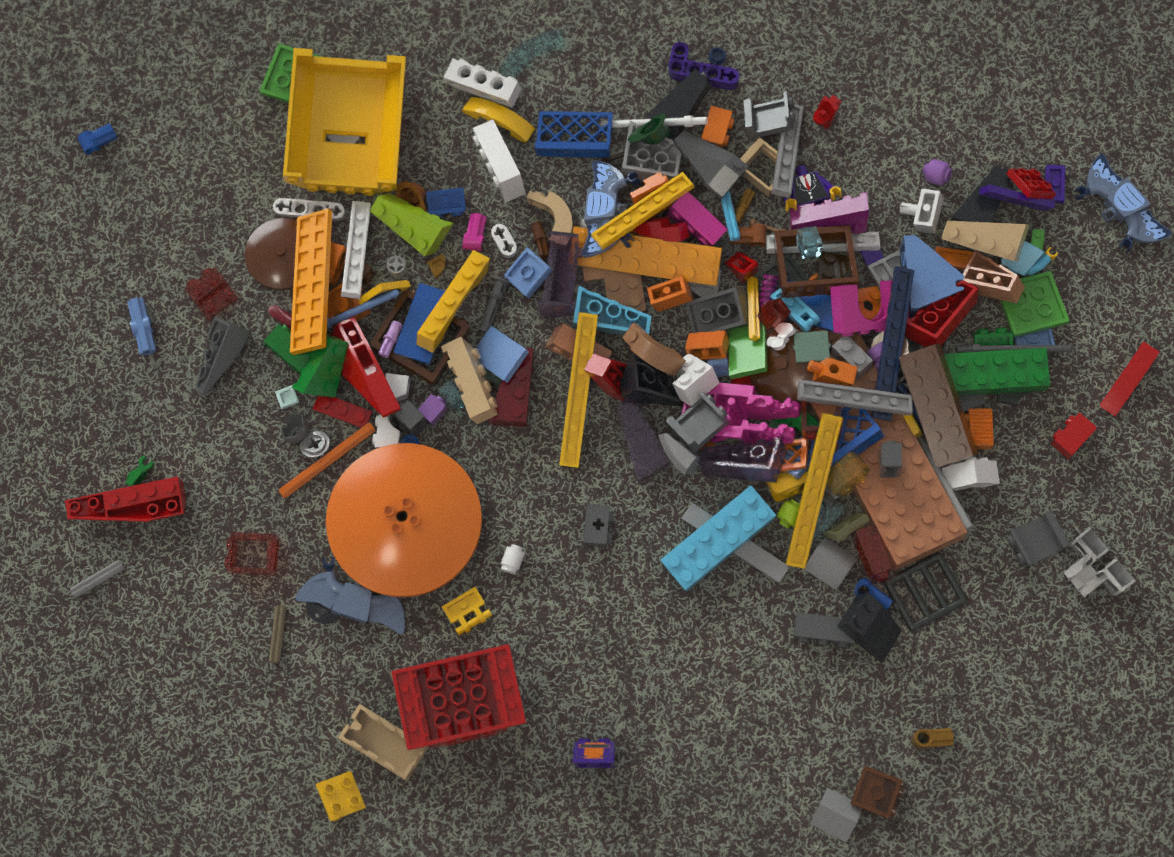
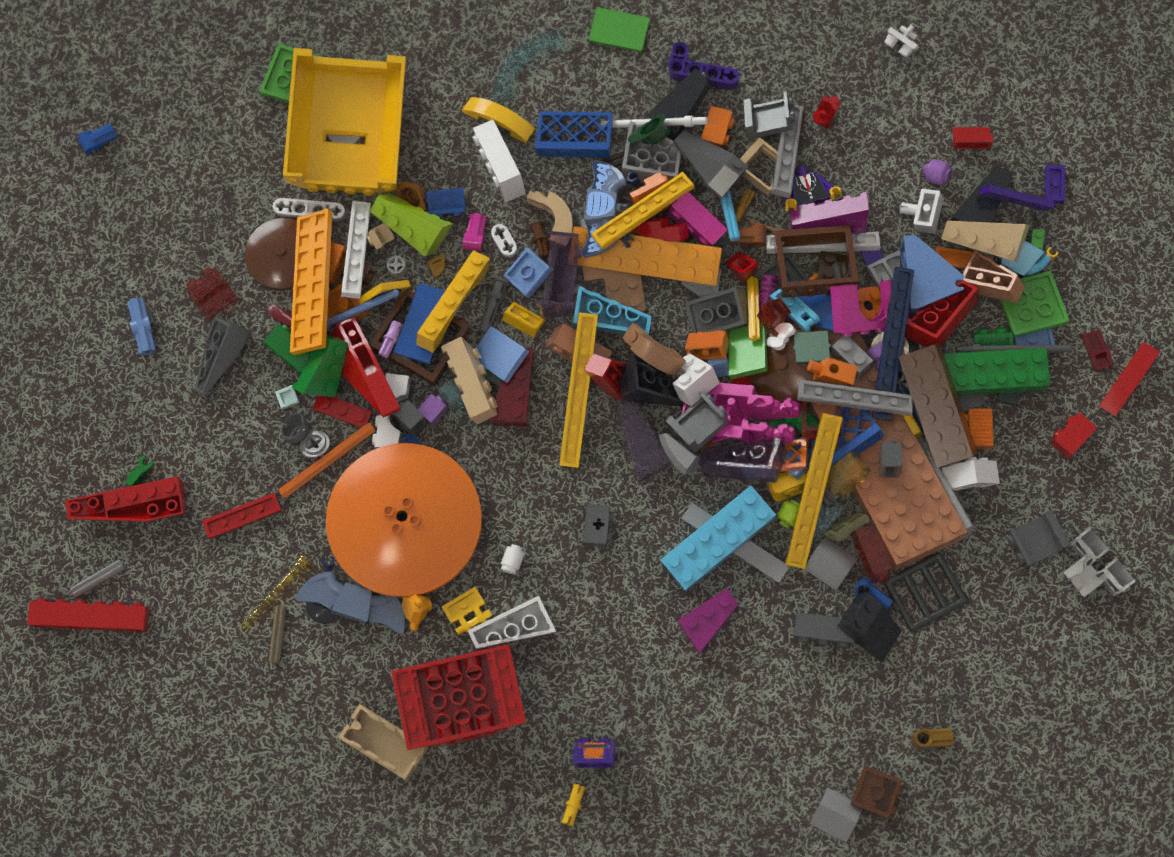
(88, 616): none -> red brick
(242, 516): none -> red plate
(272, 553): clear red window -> none
(300, 564): none -> clear yellow piece
(340, 796): yellow hinge -> none
(380, 235): none -> tan bracket
(416, 609): none -> light orange rock
(506, 95): white brick -> none
(516, 624): none -> white wedge
(523, 319): none -> yellow slope
(573, 805): none -> yellow pin
(619, 29): none -> bright green tile
(670, 294): orange brick -> none
(707, 619): none -> magenta wedge
(717, 56): dark blue plate -> none
(809, 242): clear light blue brick -> none
(894, 36): none -> white hips
(972, 138): none -> red panel
(1031, 183): red tile -> none
(1097, 350): none -> dark red slope
(1124, 203): torso -> none

